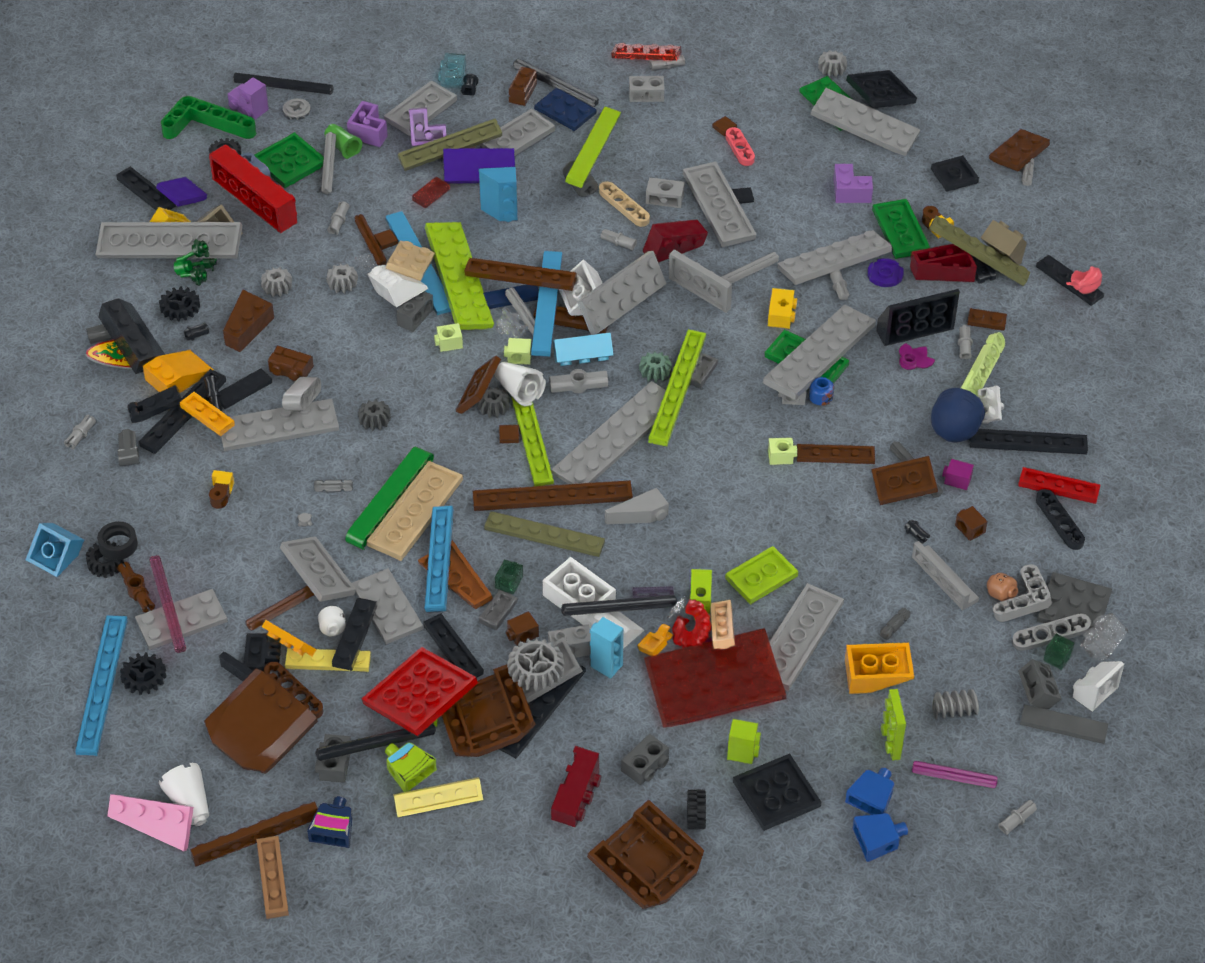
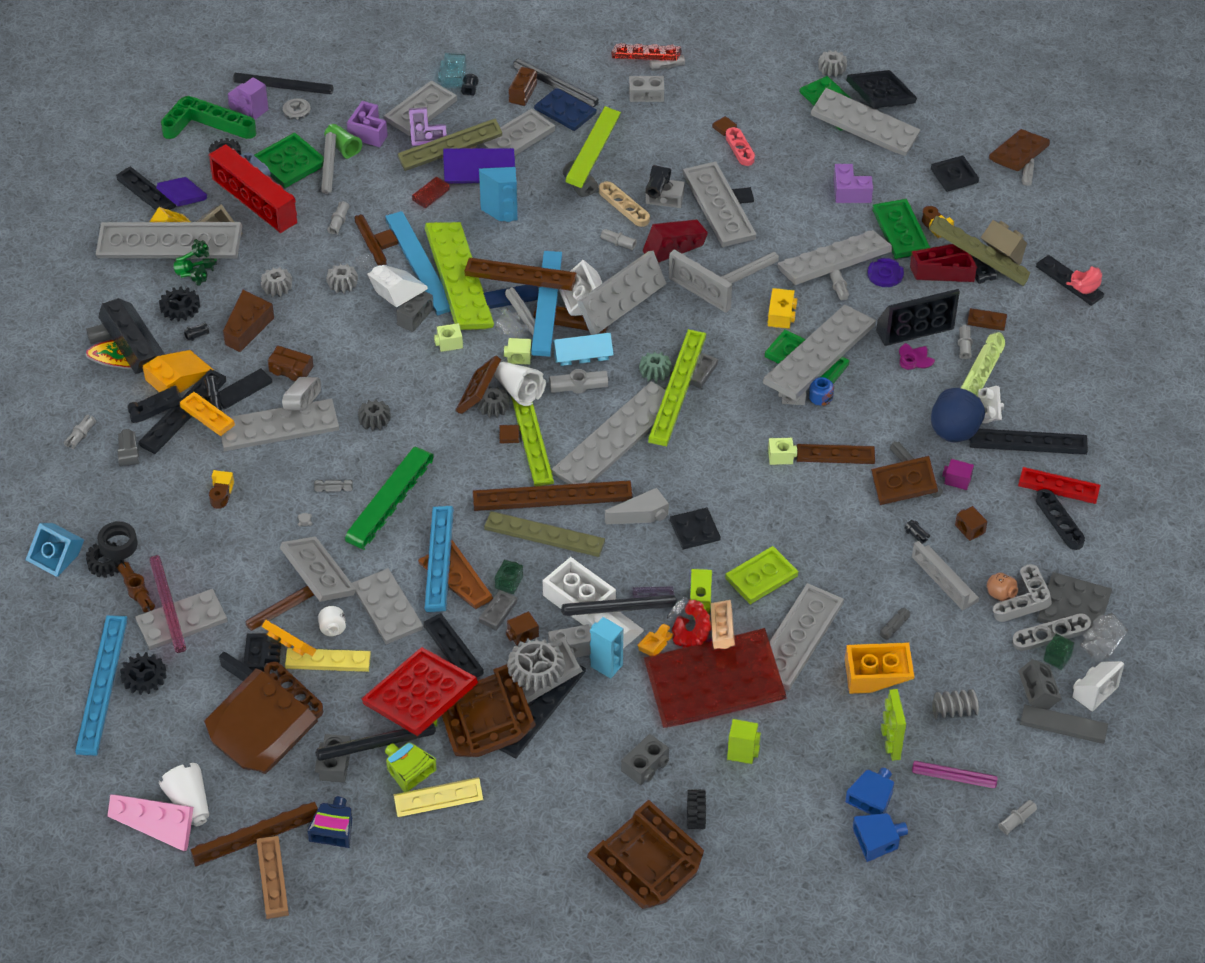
(354, 634): black plate -> none
(410, 260): tan plate -> none
(414, 510): tan plate -> none
(577, 788): dark red wedge -> none
(658, 178): none -> black piece
(695, 528): none -> black plate
(776, 792): black plate -> none

